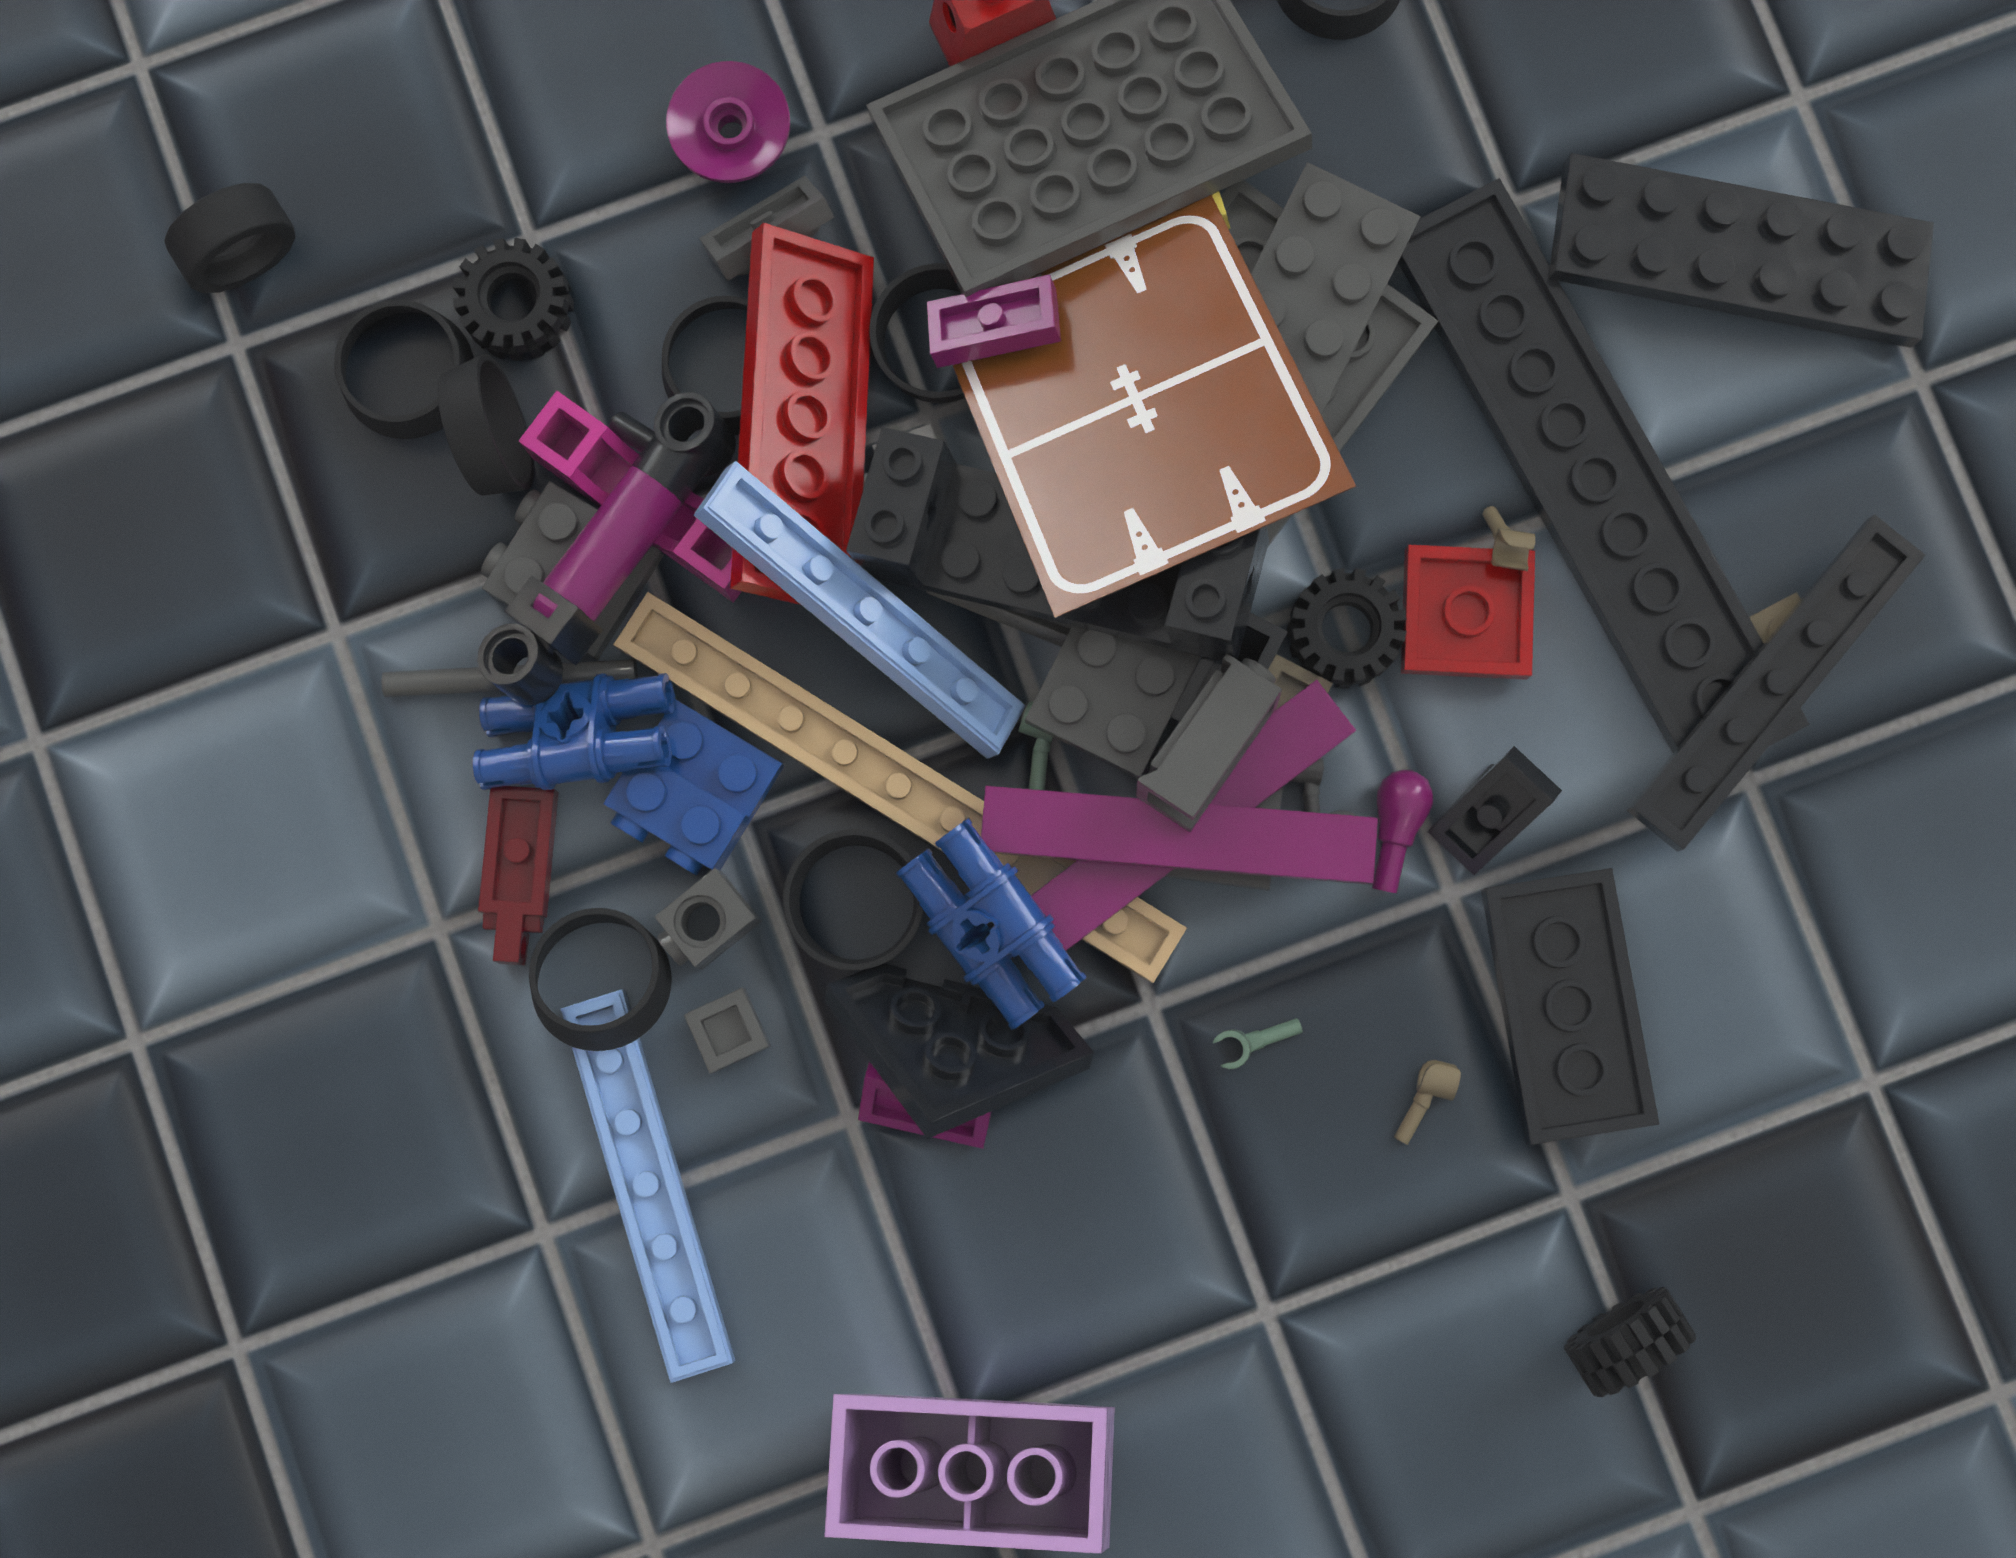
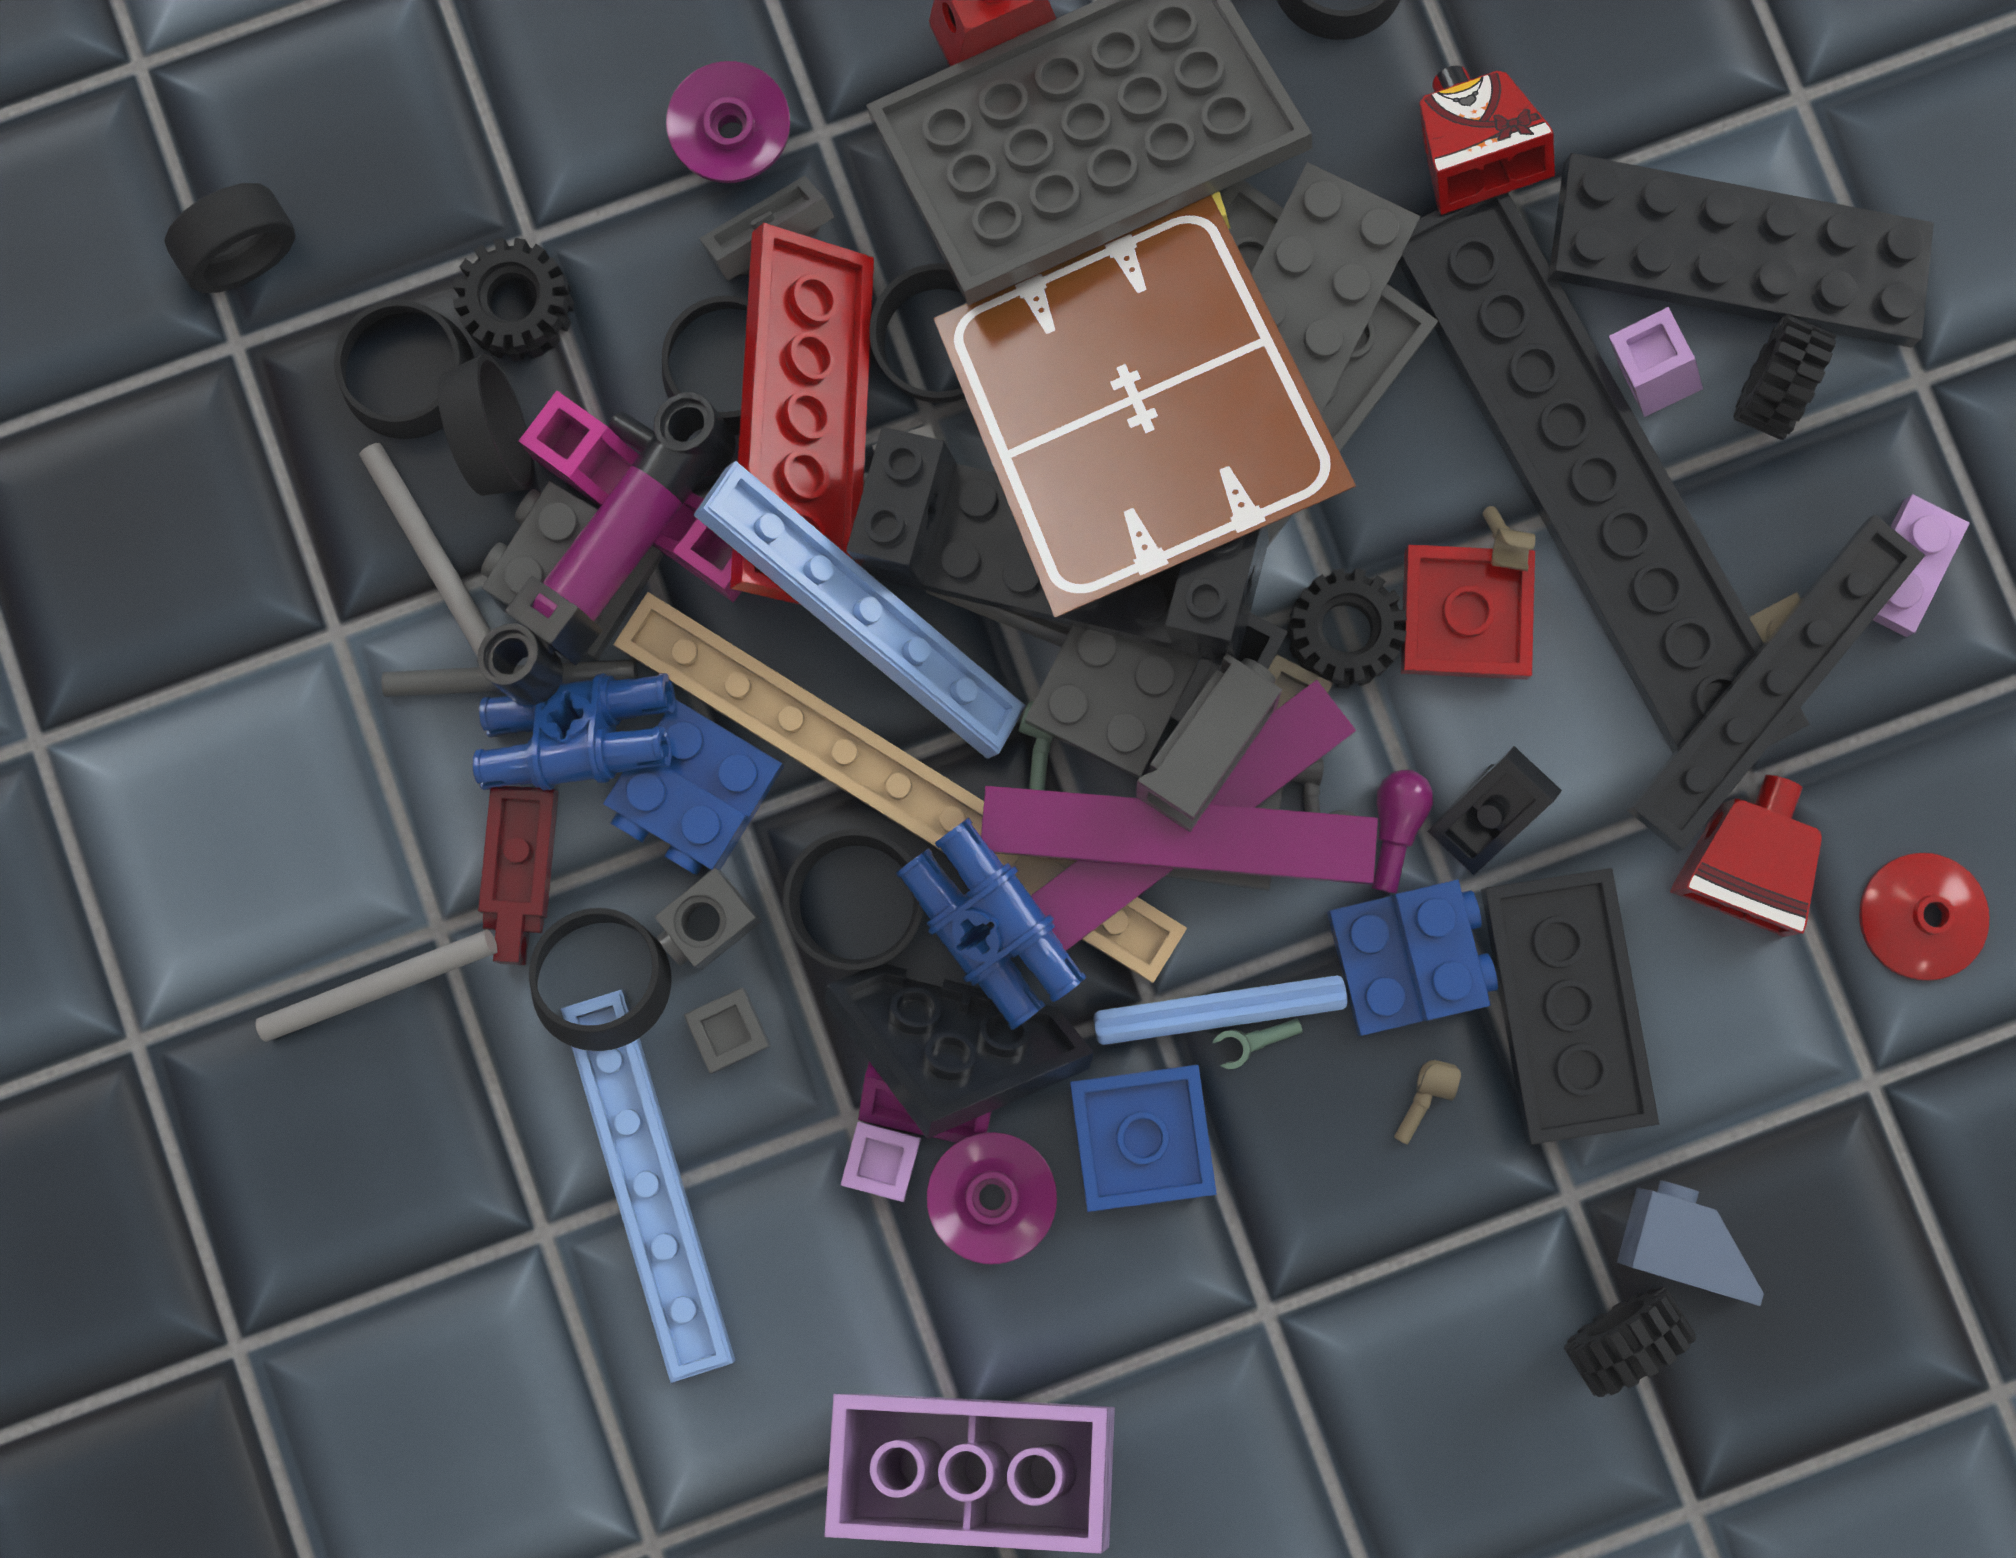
(376, 985): none -> light grey bar
(425, 544): none -> light grey bar
(880, 1161): none -> lavender plate
(982, 1232): none -> magenta dish
(993, 321): magenta plate -> none
(1143, 1138): none -> blue plate
(1220, 1010): none -> light blue axle
(1412, 957): none -> blue plate
(1482, 138): none -> red torso
(1656, 362): none -> lavender brick
(1685, 1243): none -> sand blue slope
(1756, 861): none -> red torso
(1784, 377): none -> black tyre
(1895, 922): none -> red dish
(1938, 537): none -> lavender plate

